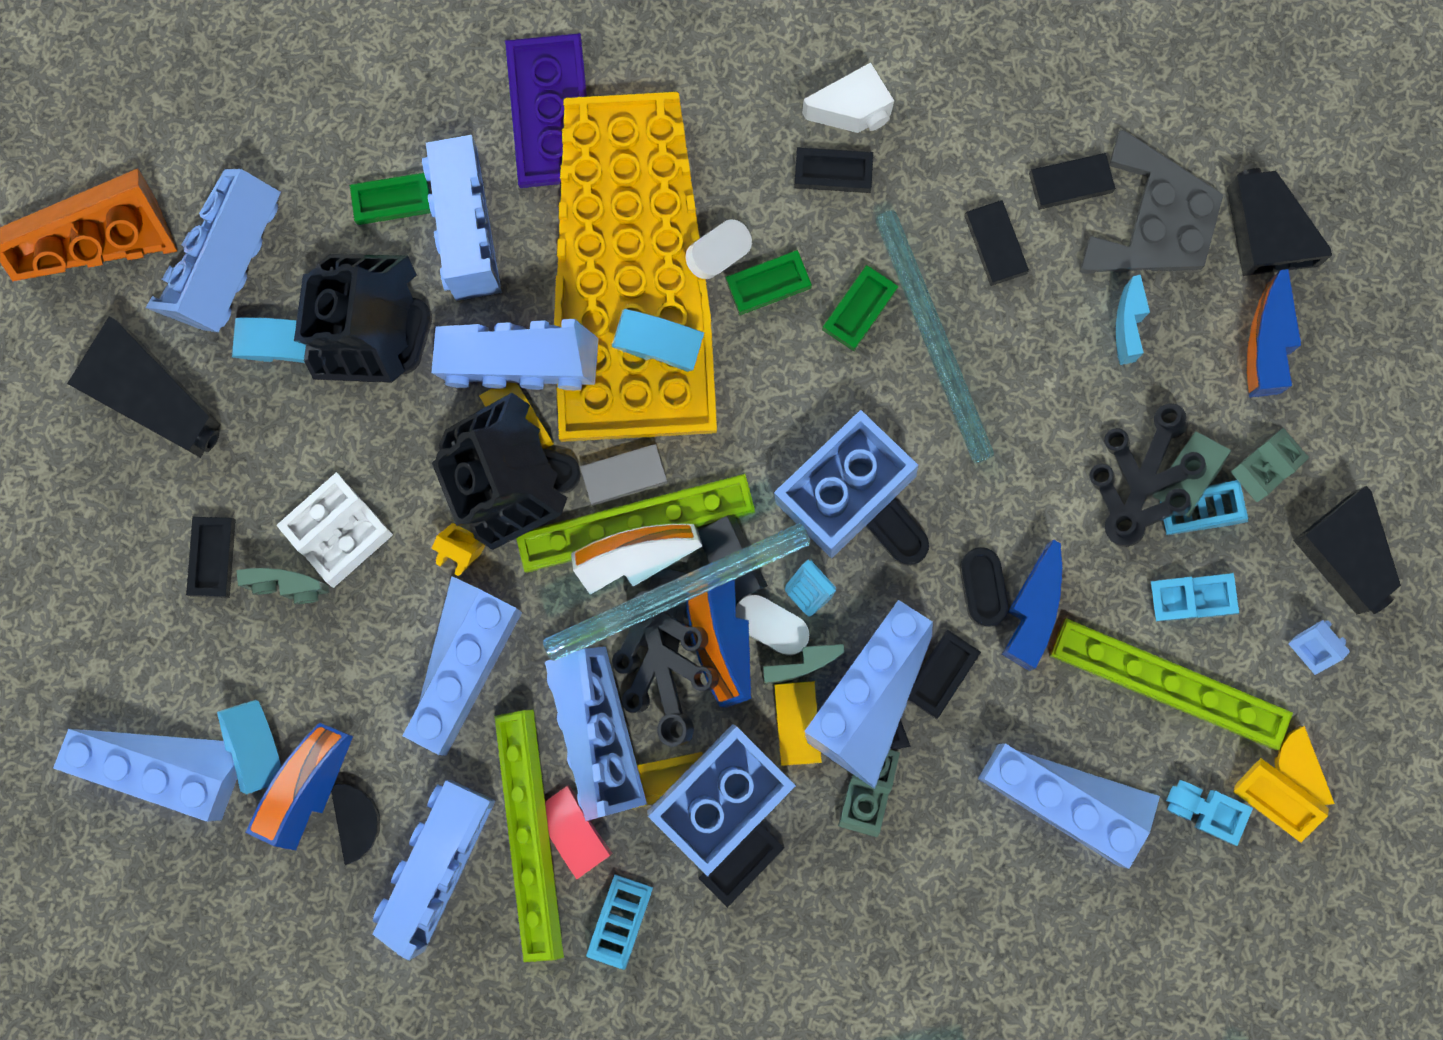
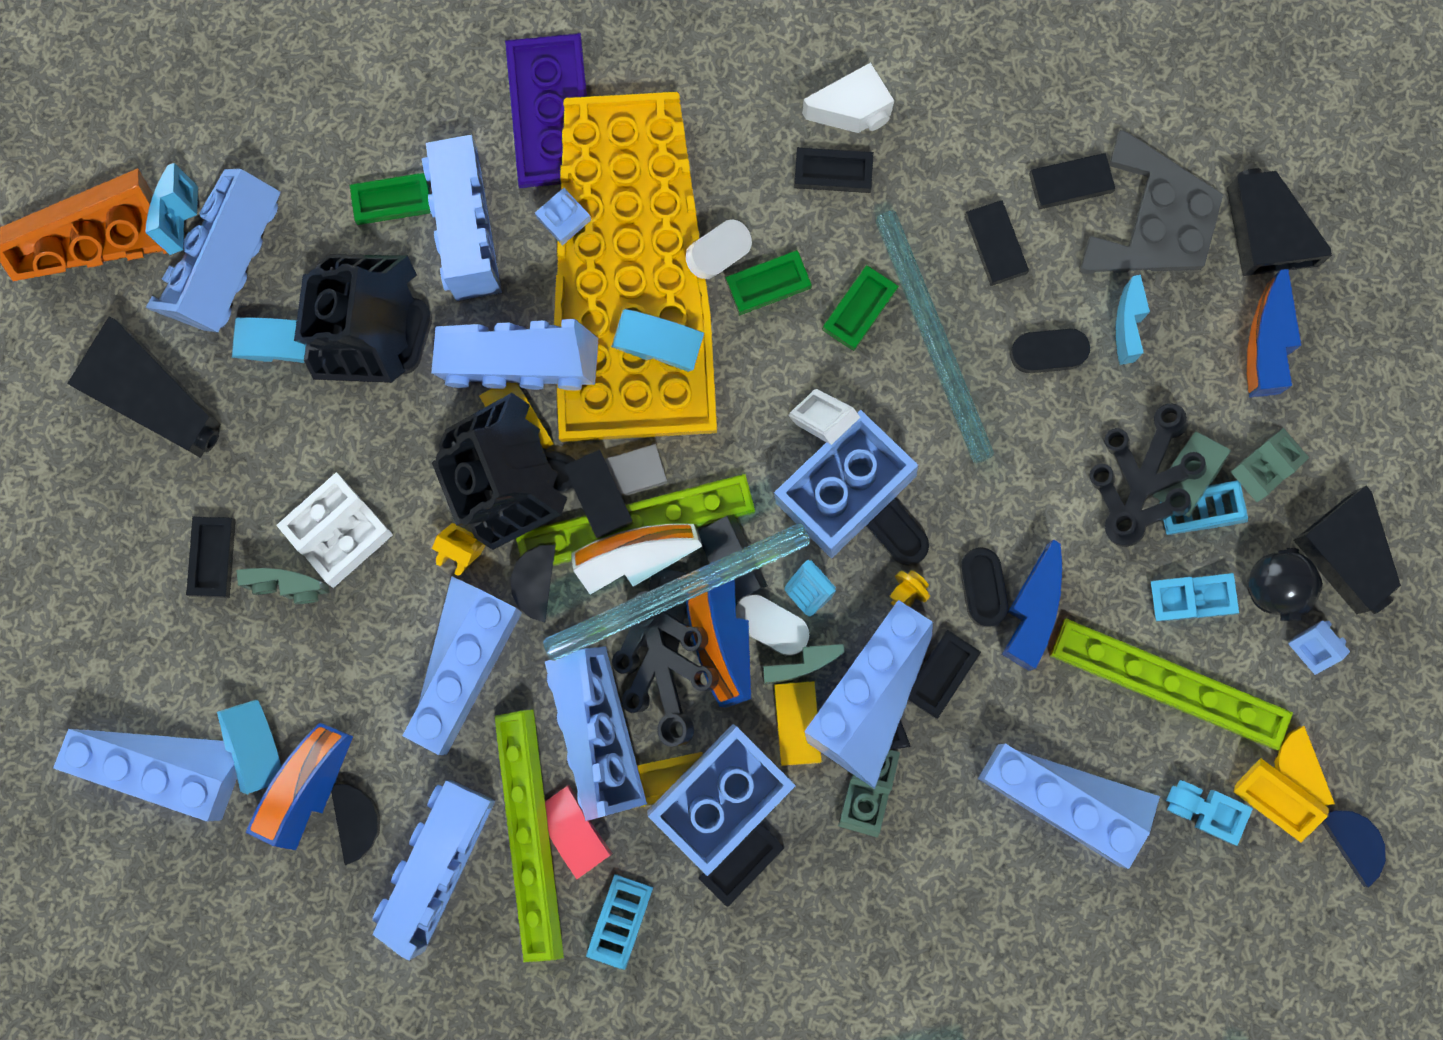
(171, 204): none -> medium azure slope
(532, 580): none -> black tile
(563, 216): none -> light blue tile
(598, 494): none -> black tile
(824, 416): none -> white tile
(910, 587): none -> yellow plate
(1050, 350): none -> black tile
(1285, 584): none -> black cap
(1359, 844): none -> dark blue tile

